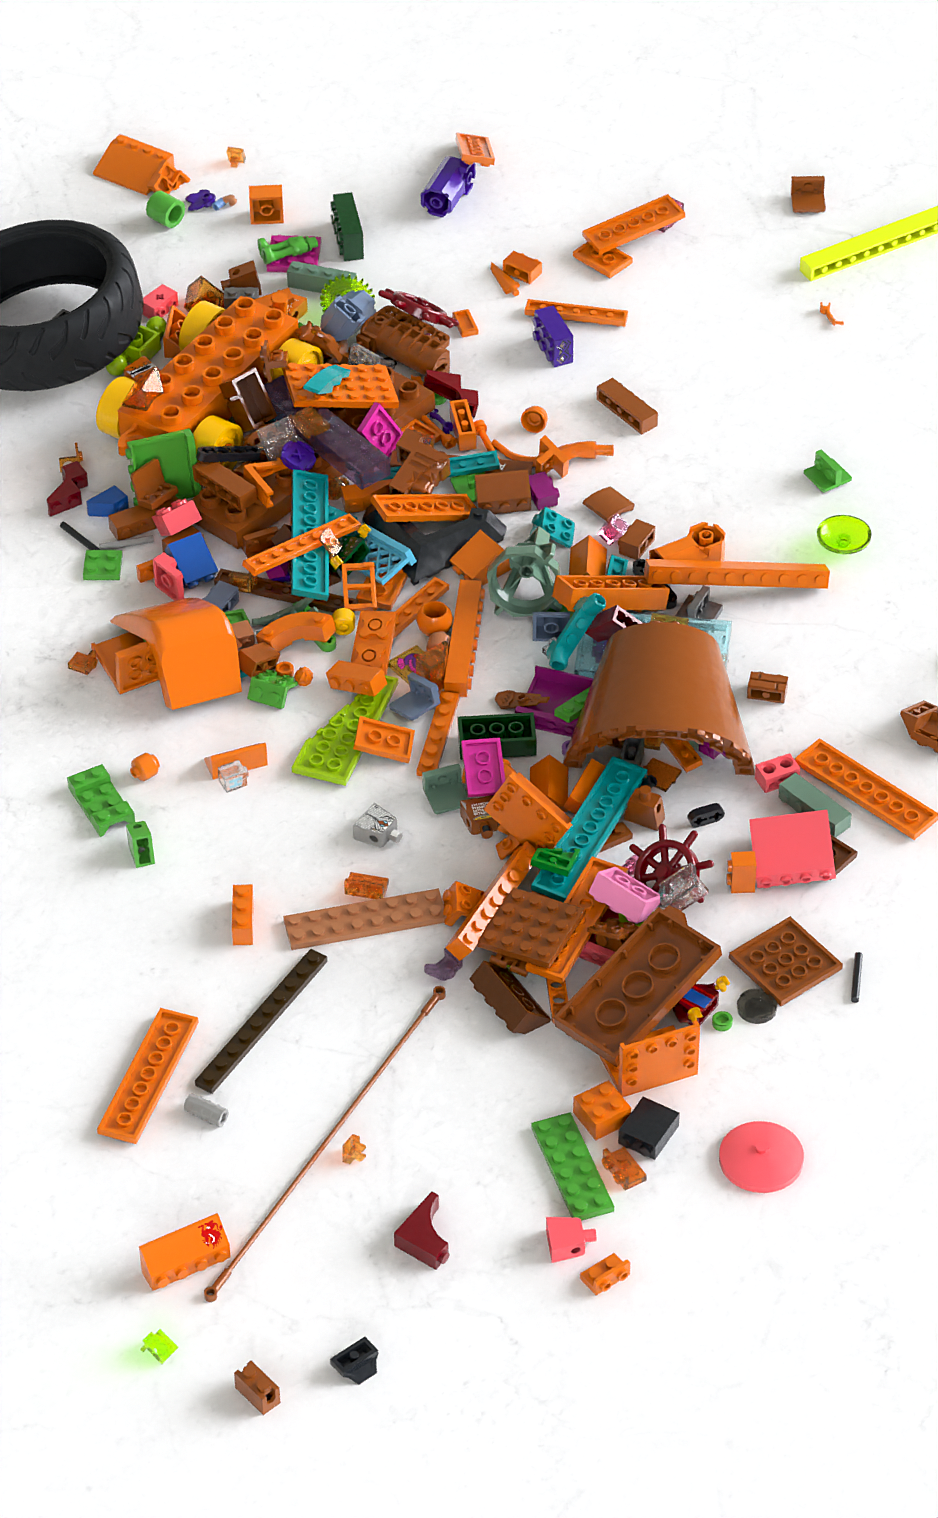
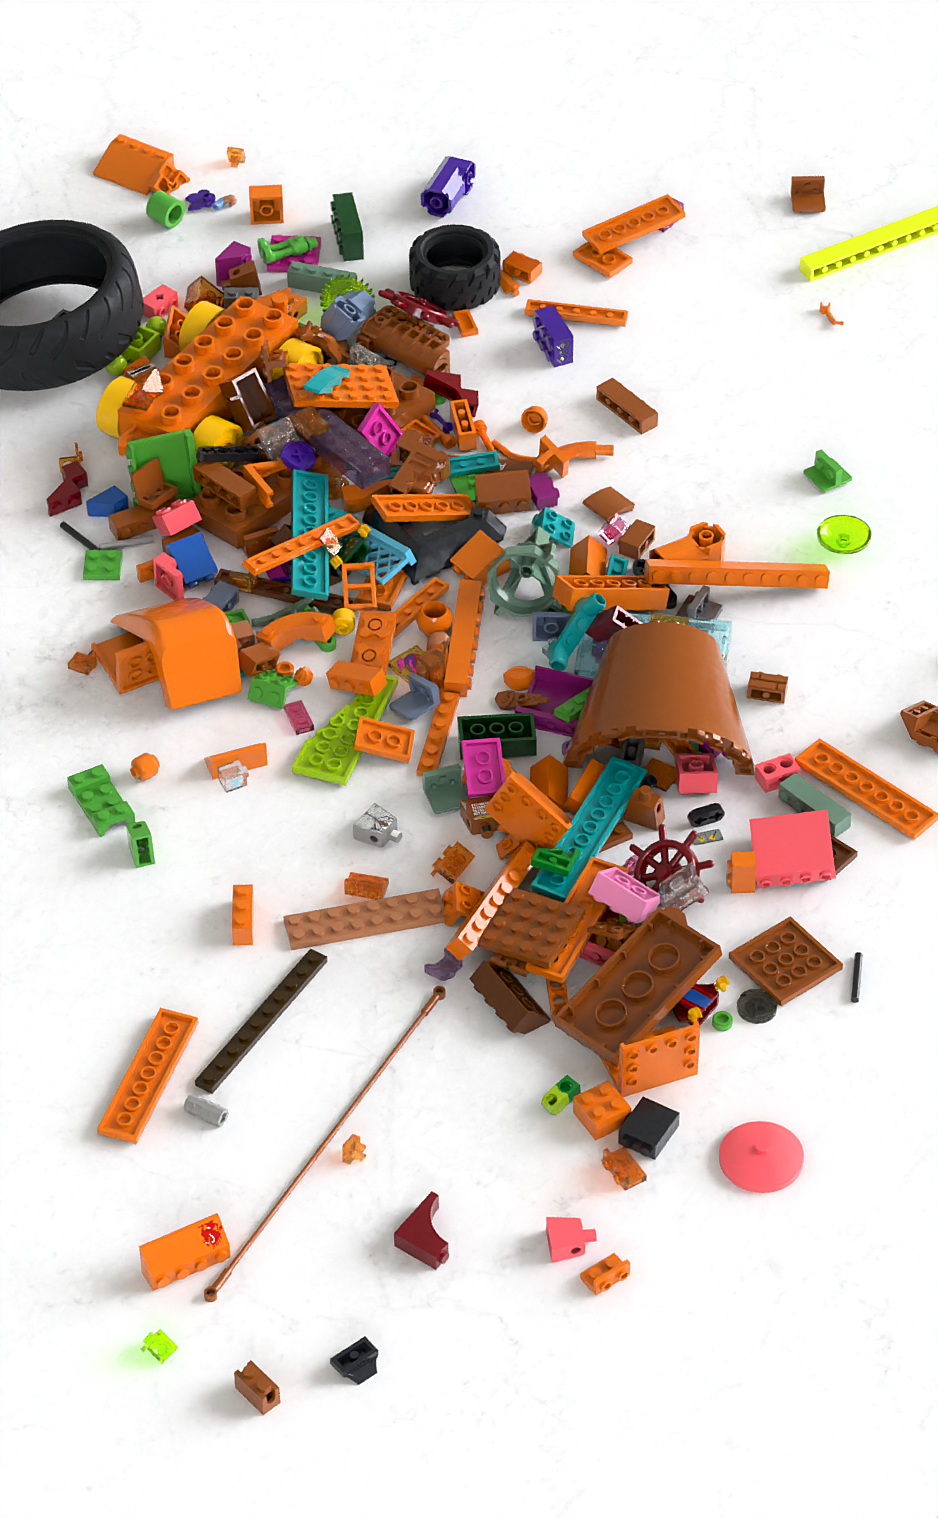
(231, 257): none -> magenta slope
(299, 717): none -> clear pink plate
(453, 863): none -> clear orange bracket
(455, 246): none -> black tyre
(475, 149): orange plate -> none
(519, 678): none -> orange hat
(560, 1095): none -> leg
(572, 1167): bright green plate -> none
(696, 773): none -> coral slope
(708, 836): none -> light grey sticker

